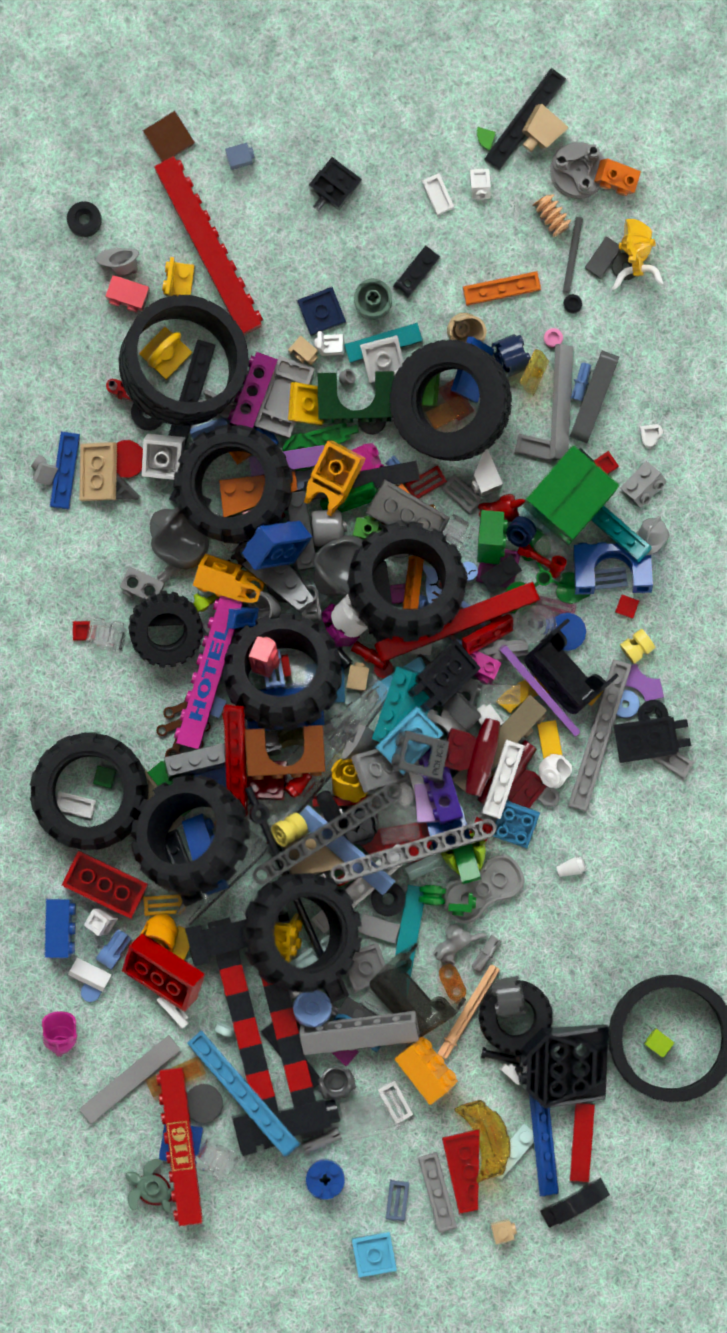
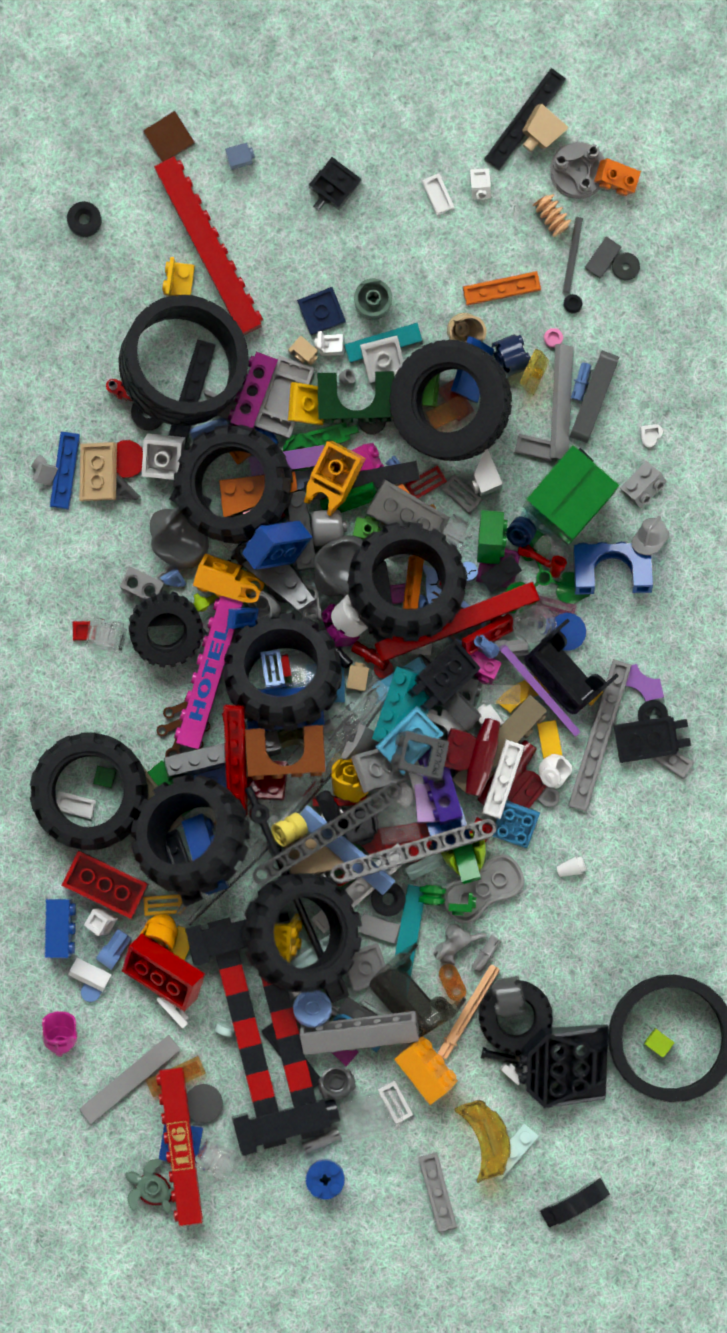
(121, 260): light grey piece -> none
(127, 293): coral brick -> none
(165, 352): yellow tile -> none
(173, 578): none -> medium blue tile
(217, 707): light blue tile -> none
(243, 1093): dark azure tile -> none
(264, 656): coral brick -> none
(297, 785): red cone -> none
(374, 1254): medium azure plate -> none
(399, 1184): sand blue tile -> none
(417, 271): black plate -> none
(463, 1164): red wing -> none
(485, 137): bright green tile -> none
(488, 648): none -> medium blue pin
(503, 1231): tan brick -> none
(504, 504): red animal -> none
(544, 1149): blue tile -> none
(582, 1142): red tile -> none
(606, 462): red tile -> none
(612, 570): sand blue tile -> none
(621, 533): teal tile -> none
(627, 606): red tile -> none
(633, 707): light blue piece -> none
(637, 244): yellow helmet -> none
(637, 646): light yellow wheel -> none

